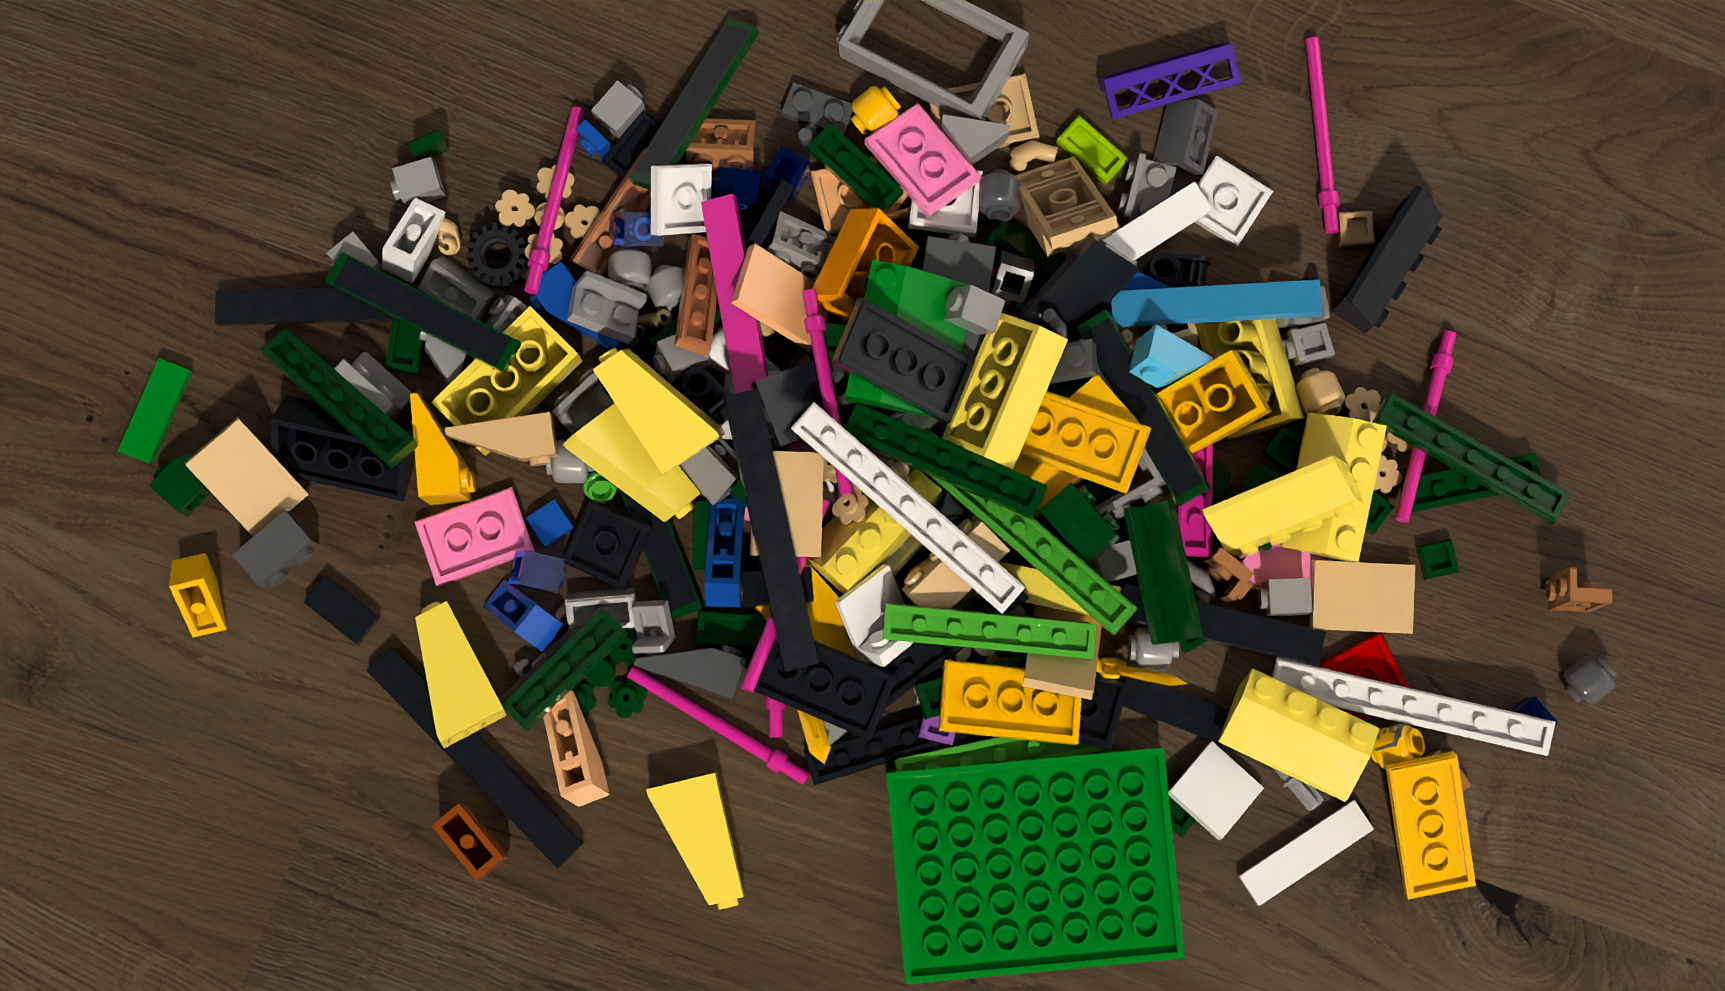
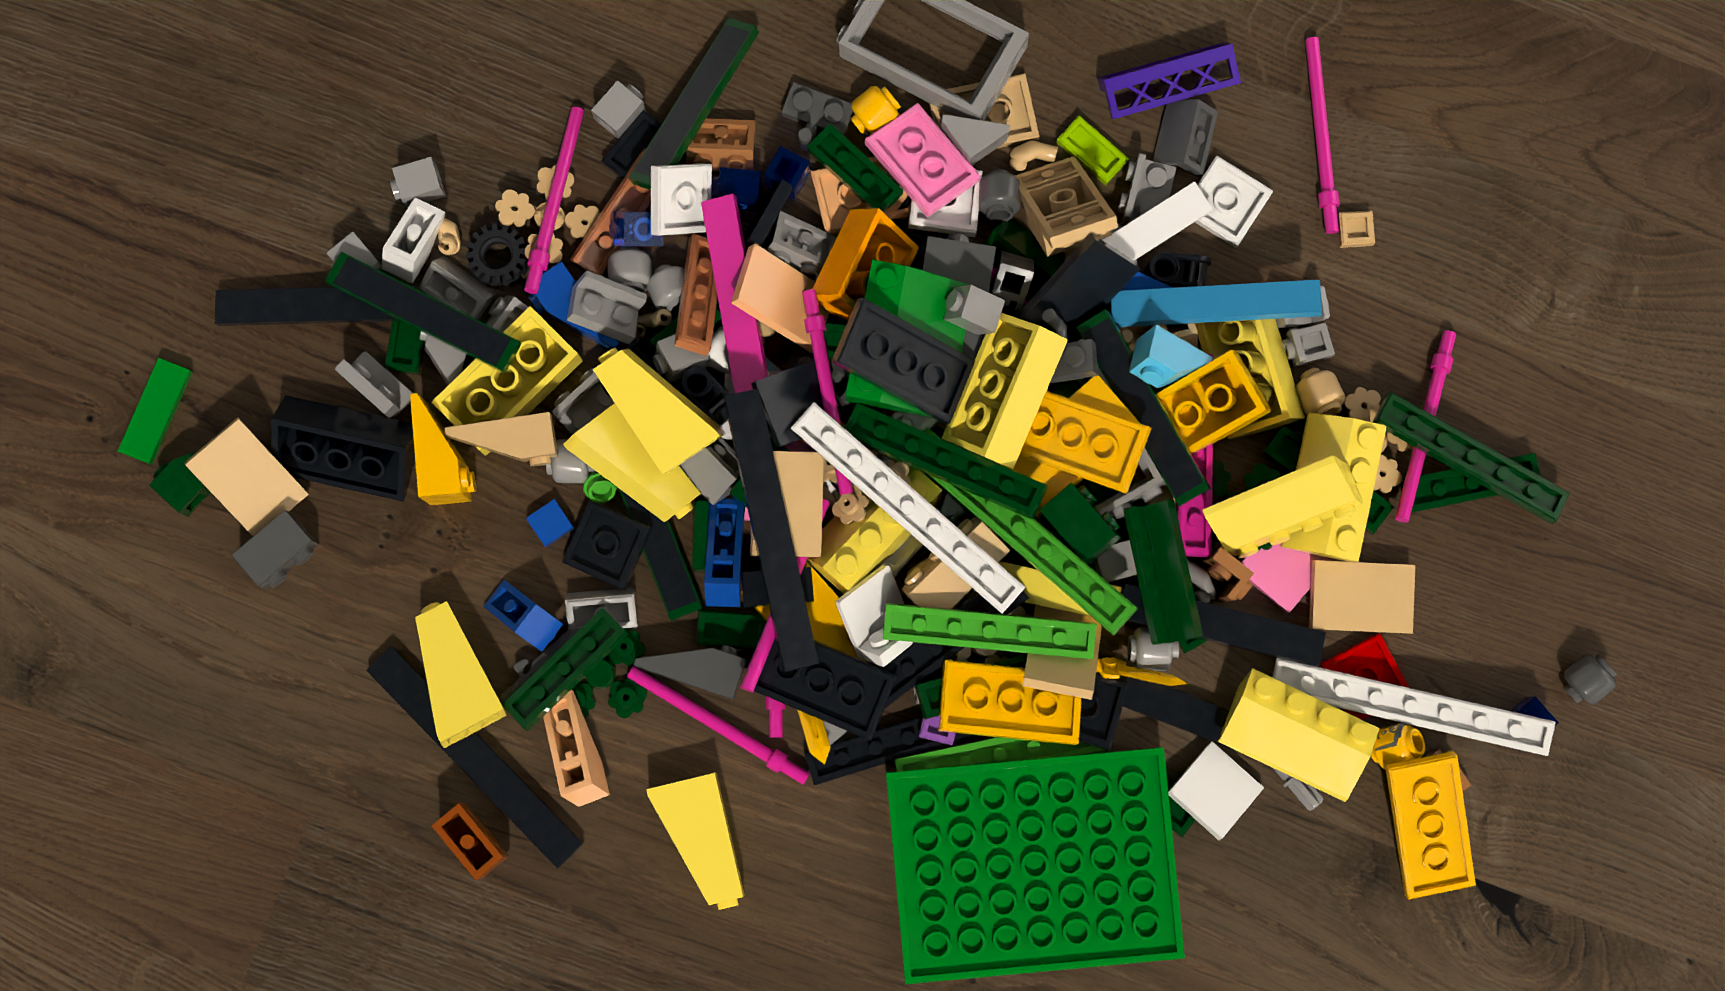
(197, 594): yellow slope -> none
(339, 398): dark green plate -> none
(341, 610): black tile -> none
(428, 145): dark green tile -> none
(474, 536): bright pink tile -> none
(537, 571): clear blue brick -> none
(591, 140): blue plate -> none
(652, 627): light grey bracket -> none
(1285, 597): light grey brick -> none
(1305, 852): white tile -> none
(1389, 261): black slope -> none
(1437, 559): dark green tile -> none
(1564, 594): medium nougat bracket -> none

